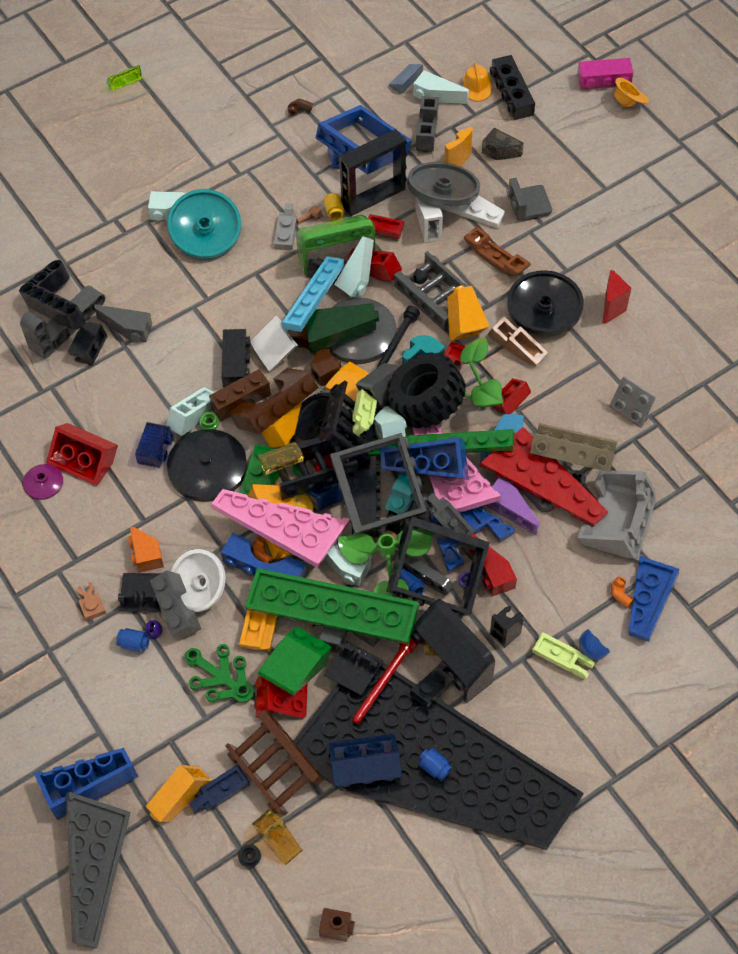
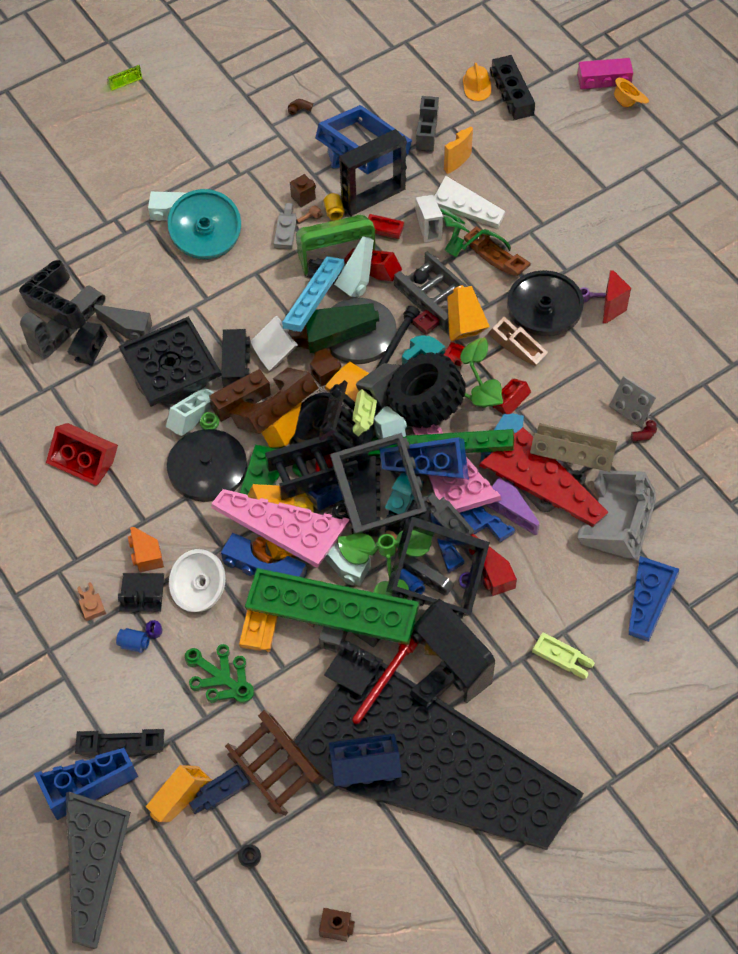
(46, 487): magenta dish -> none
(135, 744): none -> black slope
(153, 444): clear blue brick -> none
(168, 591): dark grey arch -> none
(171, 346): none -> black piece
(277, 836): clear yellow slope -> none
(279, 701): red bracket -> none
(280, 458): clear yellow slope -> none
(295, 660): green slope -> none
(303, 190): none -> reddish brown brick
(339, 507): none -> black plate
(407, 77): sand blue slope -> none
(426, 322): none -> dark red plate
(434, 764): blue brick -> none
(435, 86): light aqua slope -> none
(443, 184): dark grey dish -> none
(456, 243): none -> green plant
(501, 145): clear smoke slope -> none
(505, 628): black hinge -> none
(528, 201): dark grey bracket -> none
(587, 294): none -> medium lavender hand
(592, 646): blue hair -> none
(618, 592): orange arm -> none
(646, 434): none -> dark red arm

